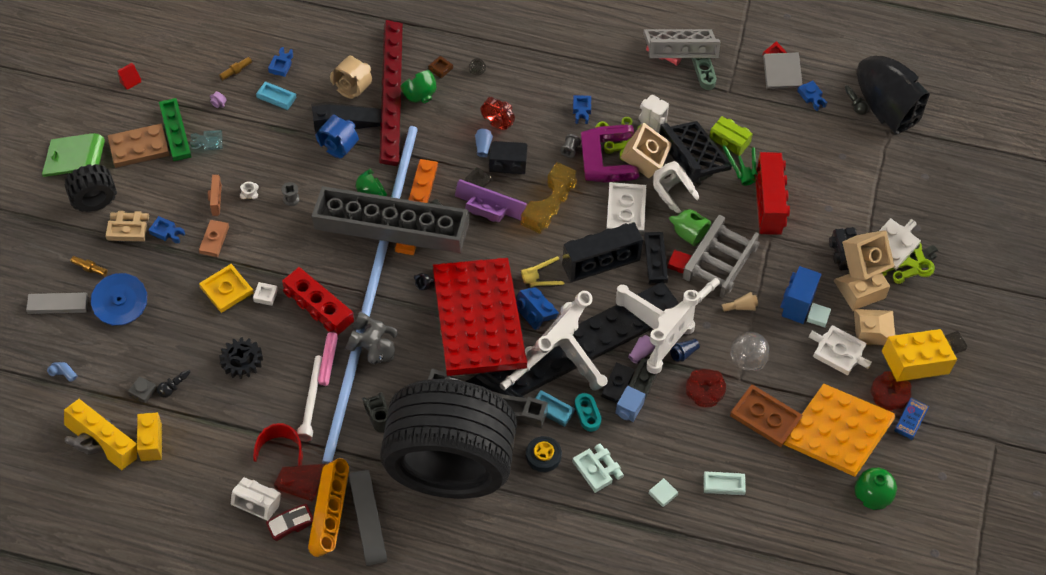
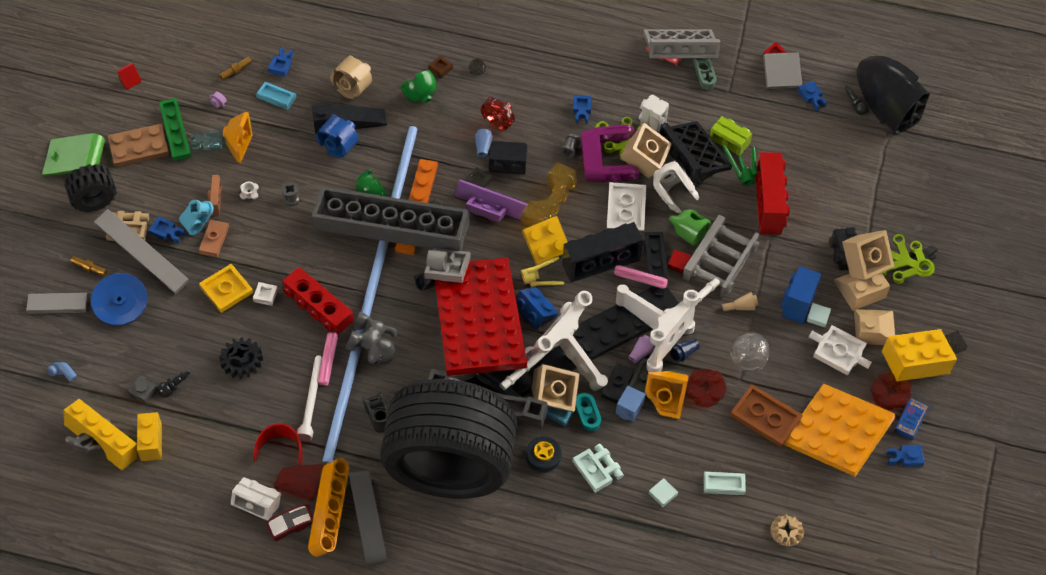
(141, 251): none -> light grey tile
(196, 216): none -> medium azure piece
(238, 135): none -> light orange slope
(391, 93): dark red plate -> none
(446, 265): none -> light grey plate
(545, 240): none -> yellow plate
(555, 387): none -> tan slope
(640, 276): none -> bright pink axle
(667, 392): none -> light orange slope
(781, 536): none -> tan gear
(876, 488): green cylinder -> none
(901, 240): white plate -> none
(909, 456): none -> blue plate

